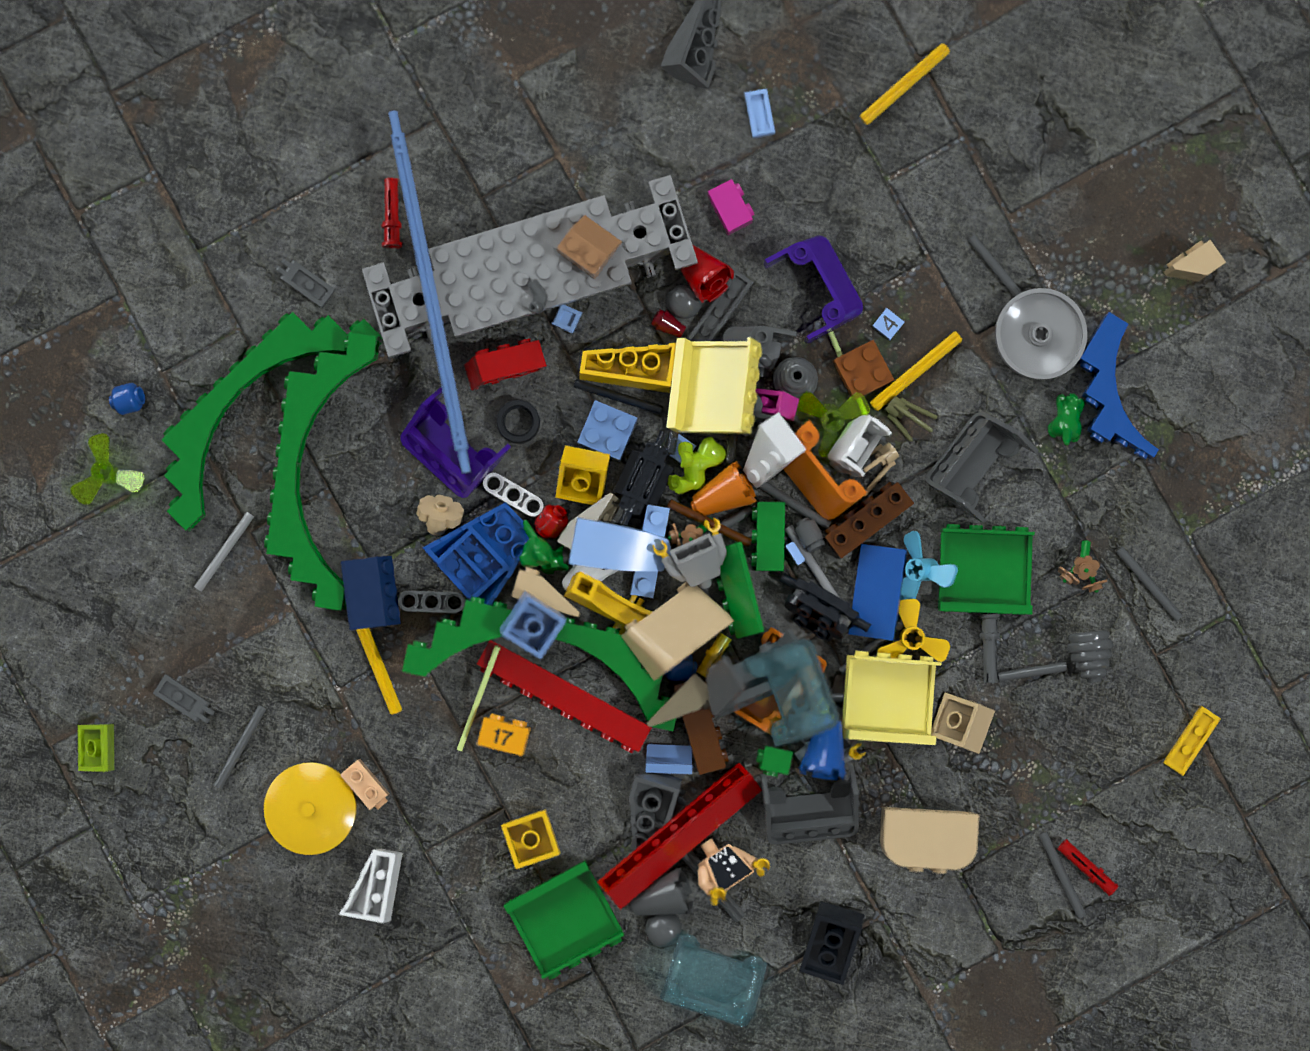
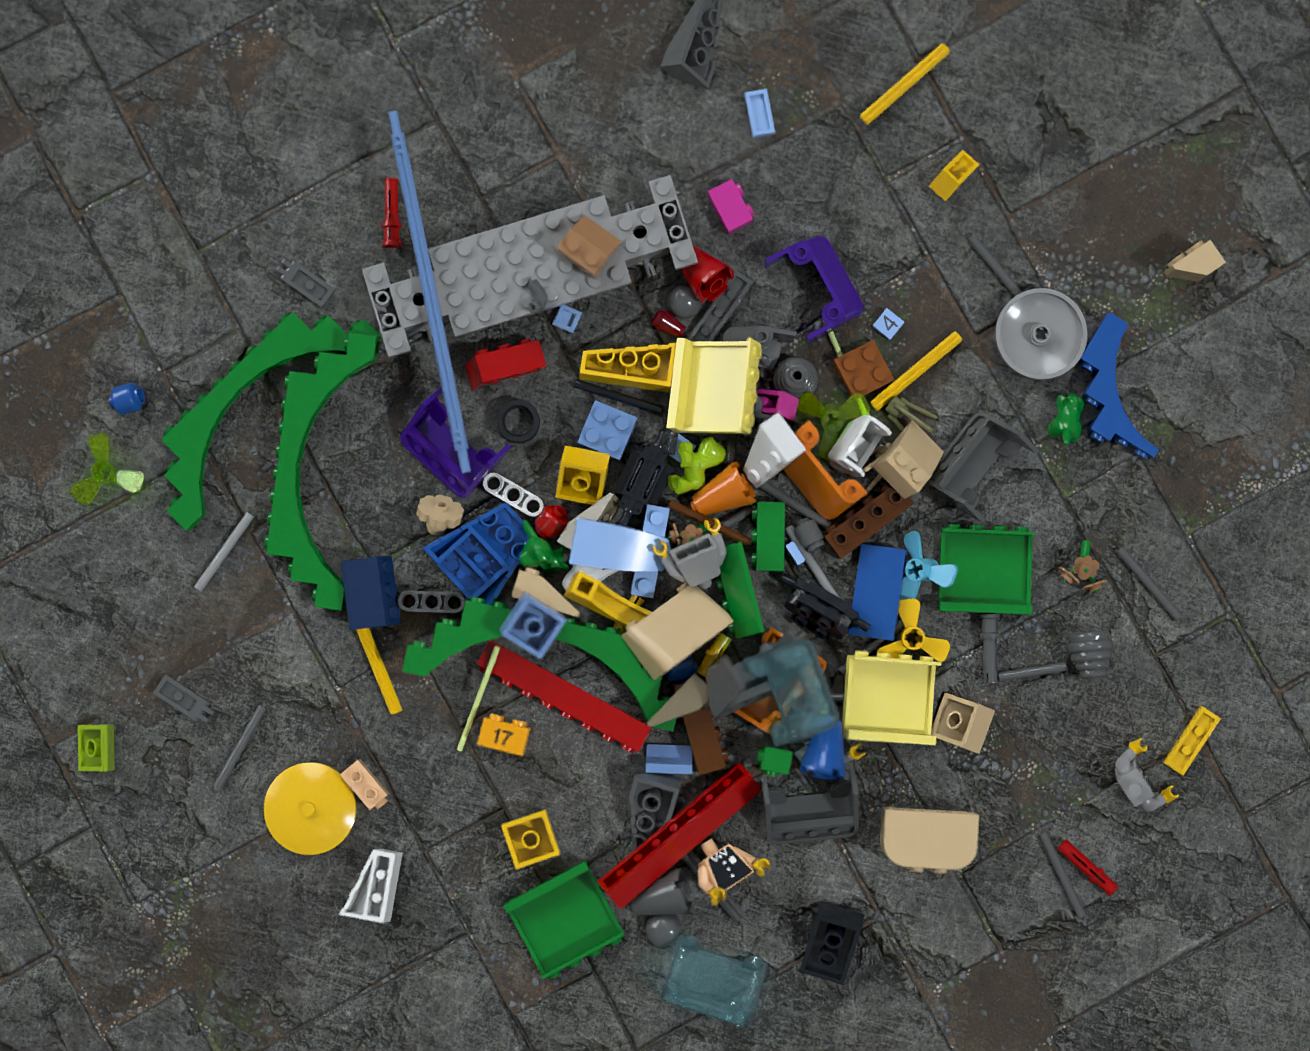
(909, 460): none -> tan slope
(953, 175): none -> yellow arch
(1136, 782): none -> light grey torso

